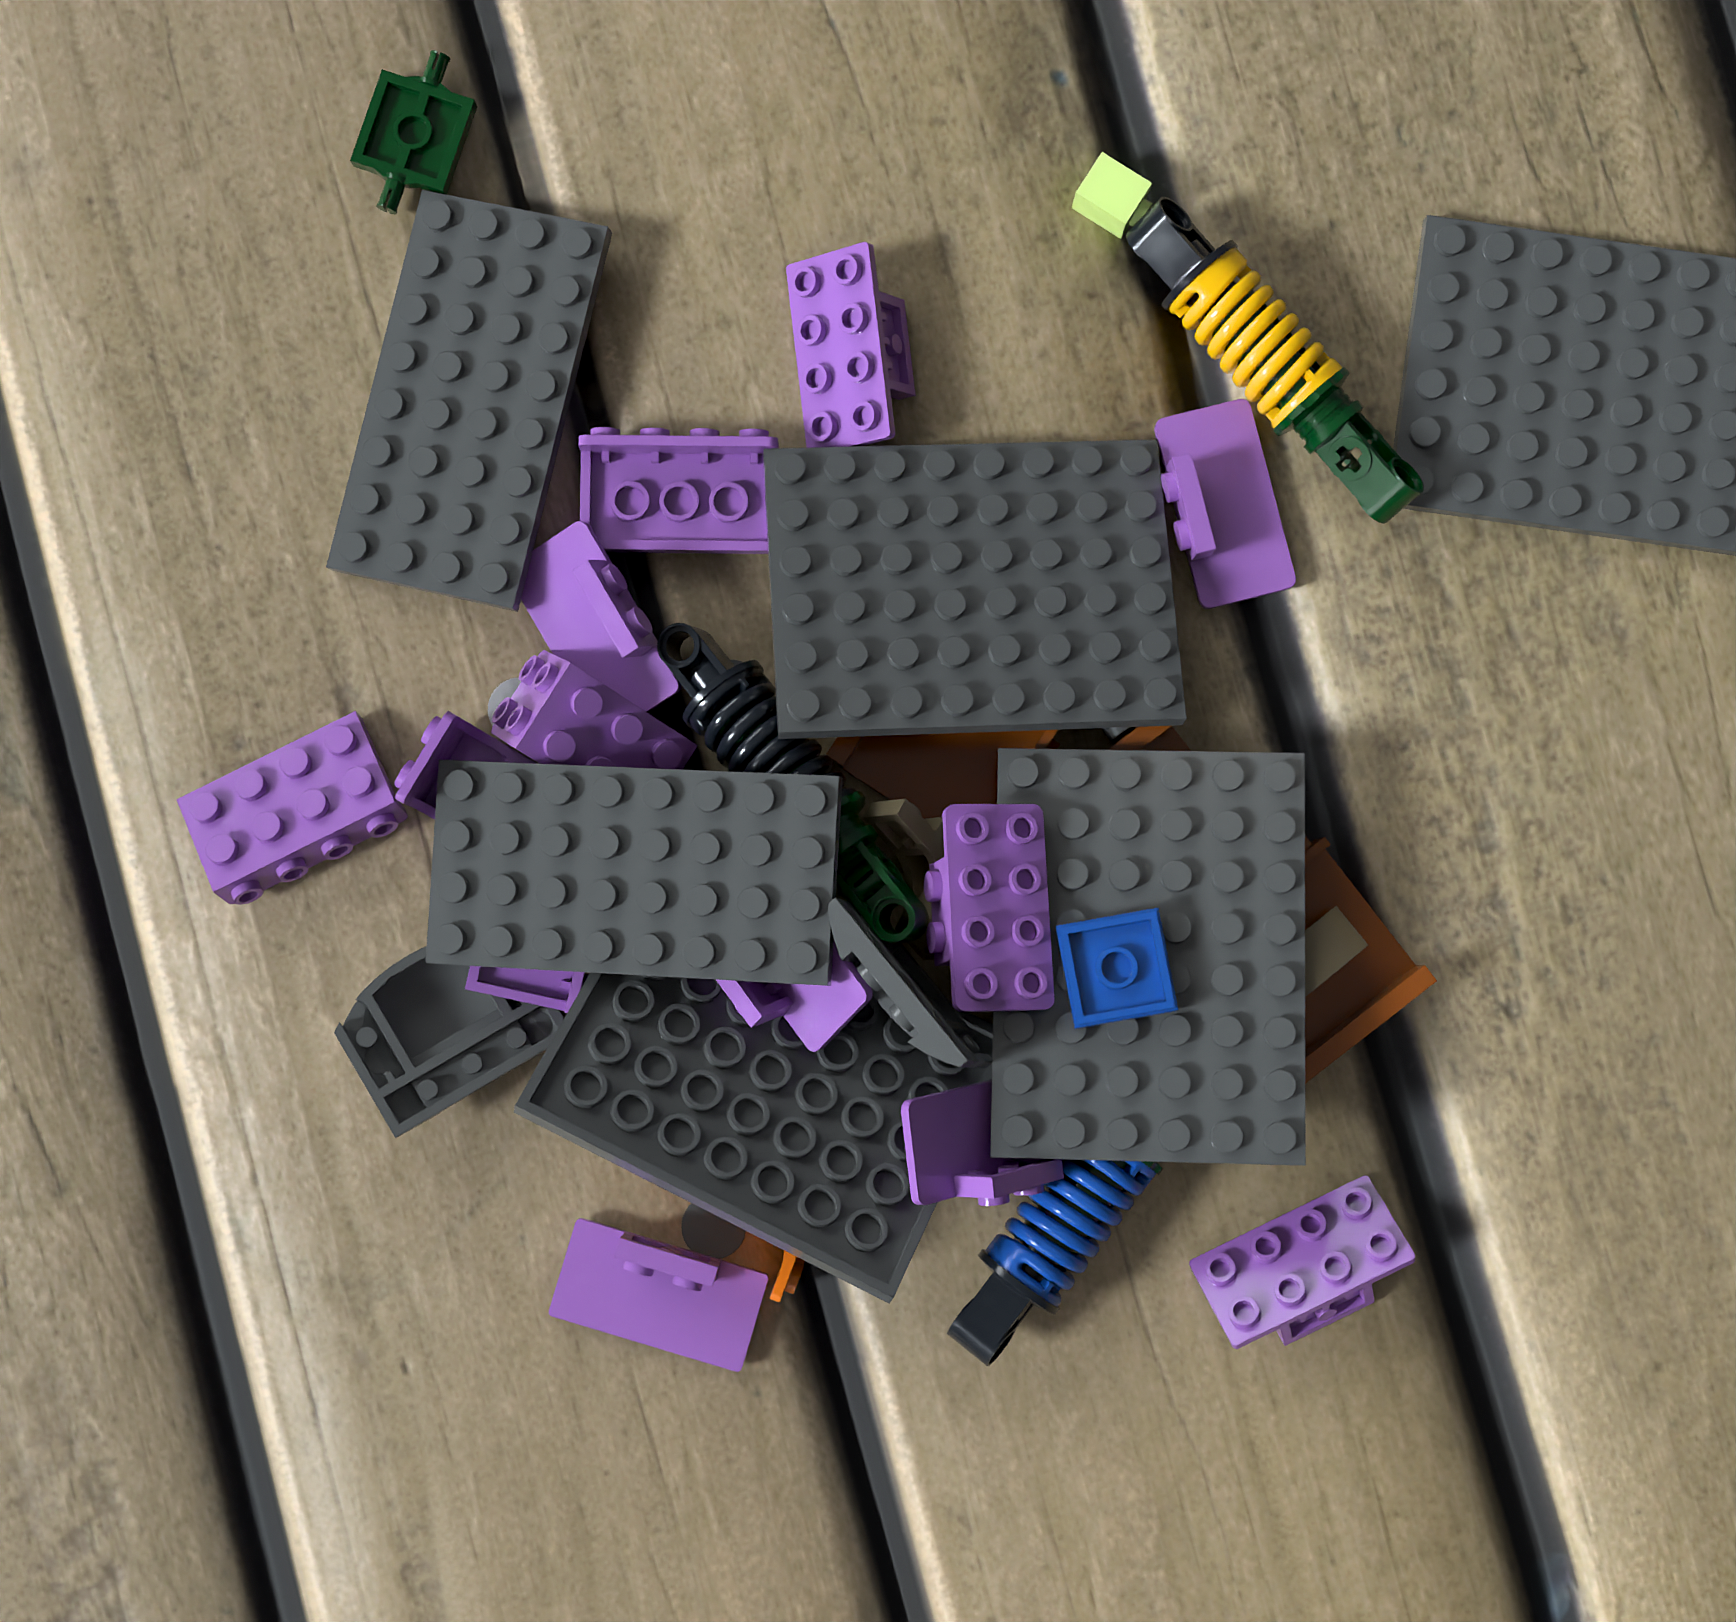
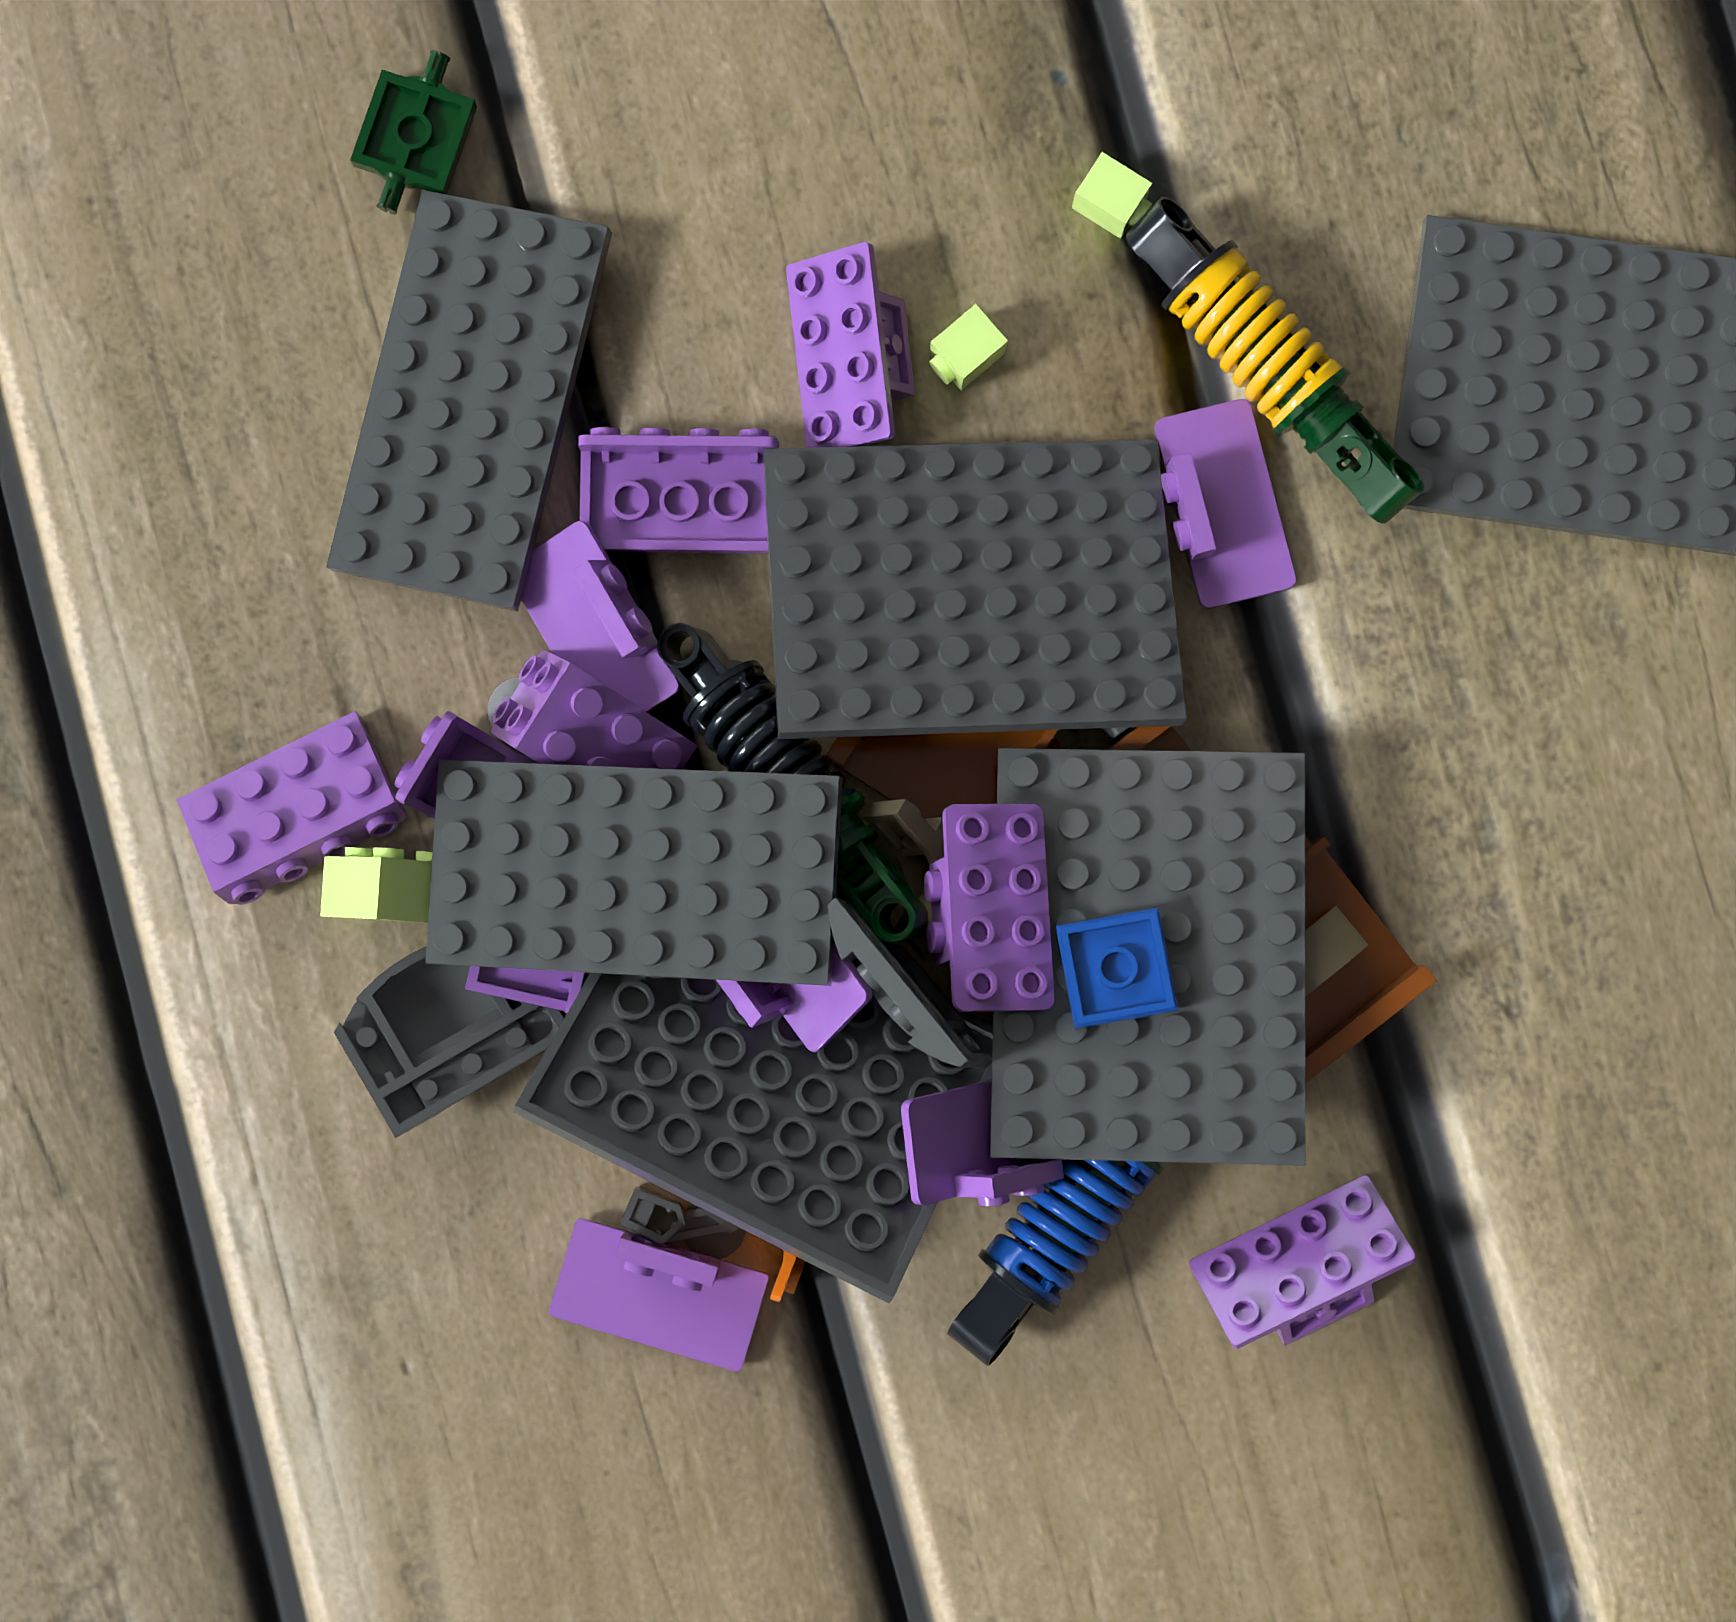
(377, 885): none -> yellowish green brick
(690, 1222): none -> dark grey piece
(966, 348): none -> yellowish green brick

